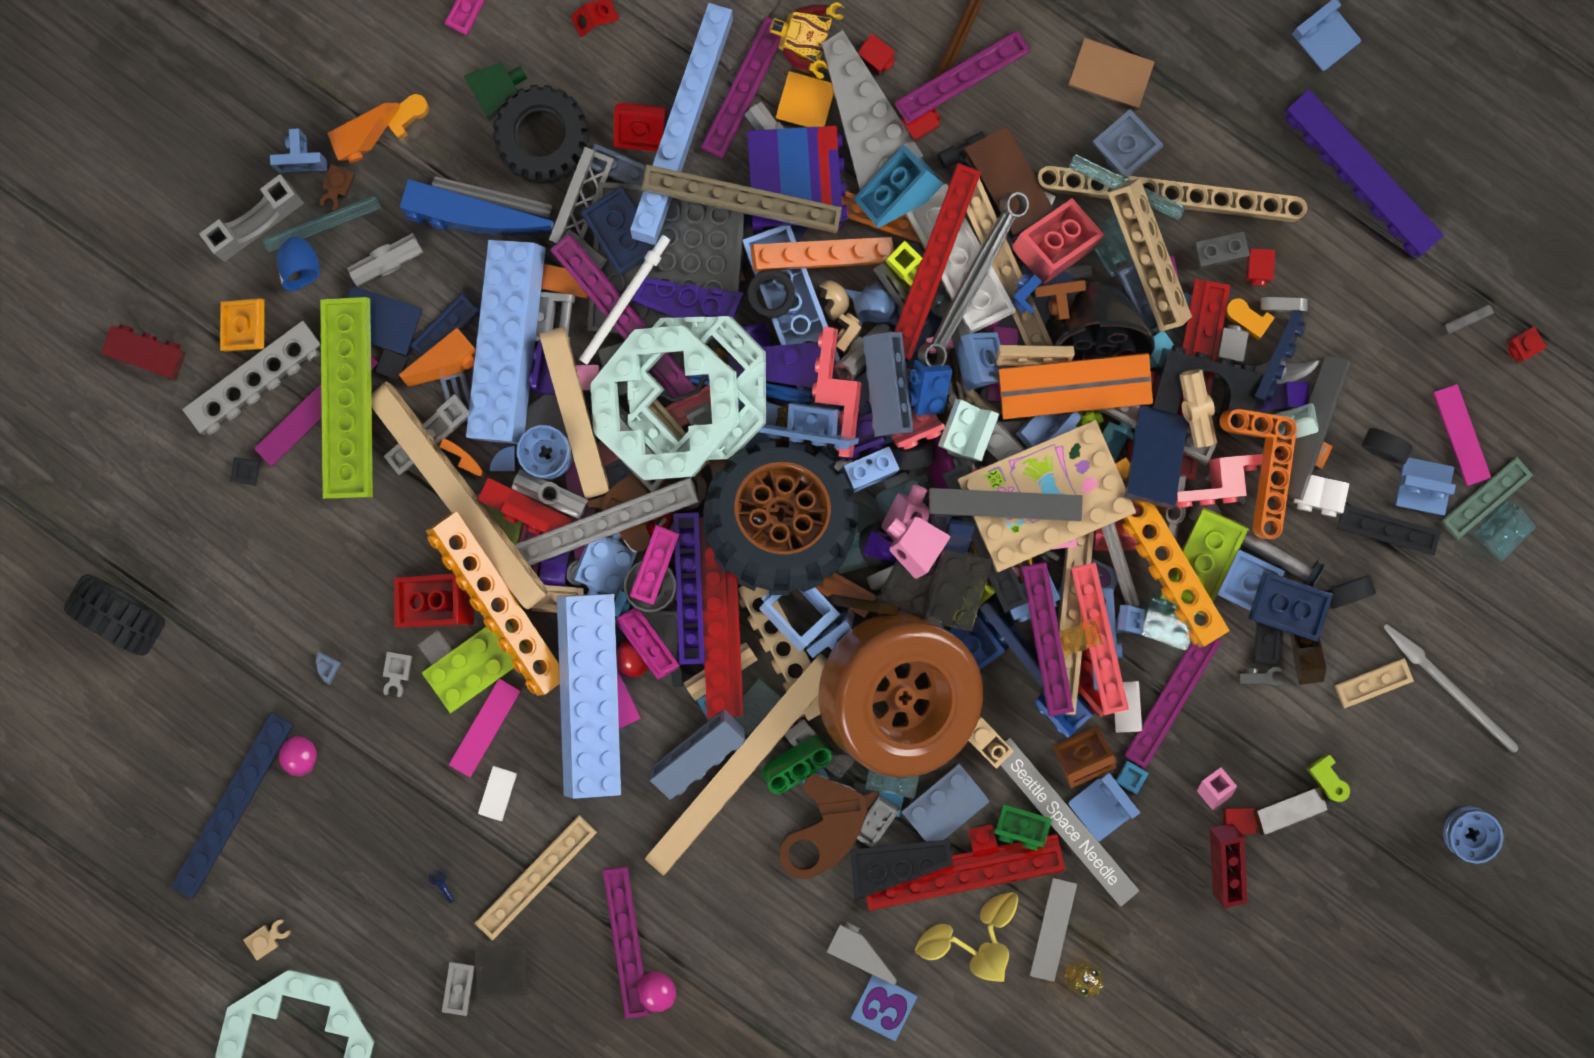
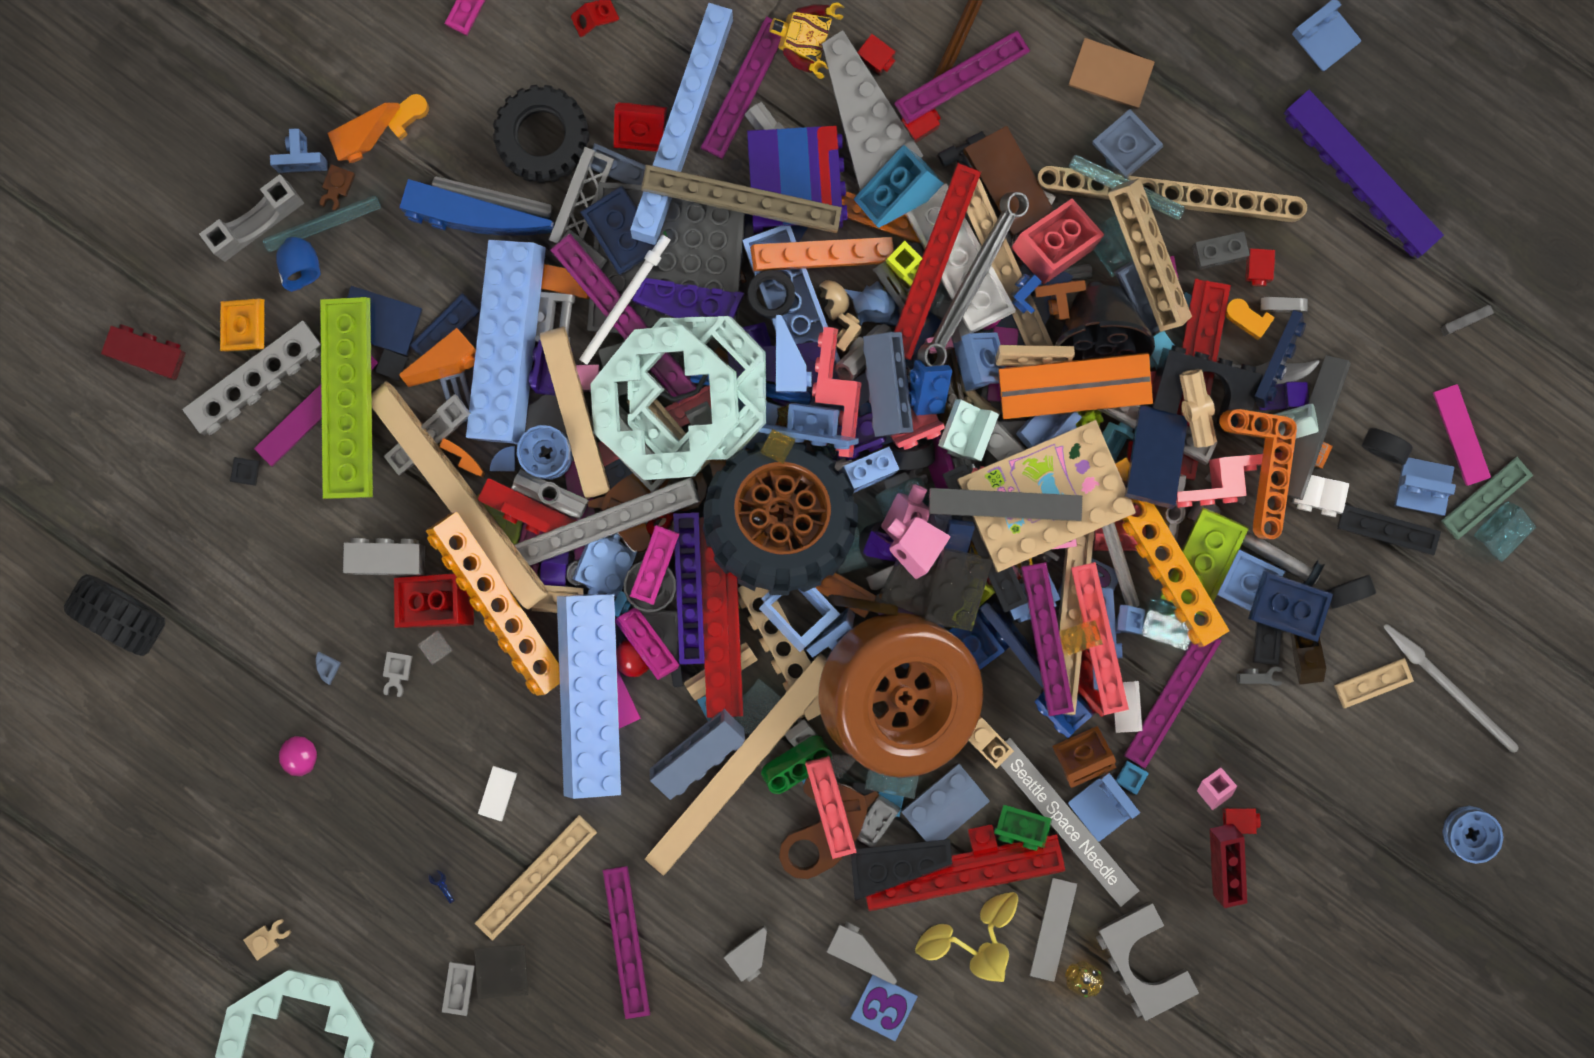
(232, 805): dark blue plate -> none
(384, 557): none -> light grey brick
(385, 260): light grey piece -> none
(470, 668): lime plate -> none
(485, 728): dark pink tile -> none
(493, 86): dark green torso -> none
(656, 991): dark pink hair -> none
(748, 955): none -> light grey slope
(777, 446): none -> clear yellow tile
(790, 366): none -> light blue slope
(805, 101): light orange tile -> none
(830, 807): none -> coral tile
(1119, 938): none -> light grey arch
(1233, 344): light grey brick -> none
(1290, 810): tile -> none
(1326, 778): lime leg -> none
(1525, 345): red bracket -> none

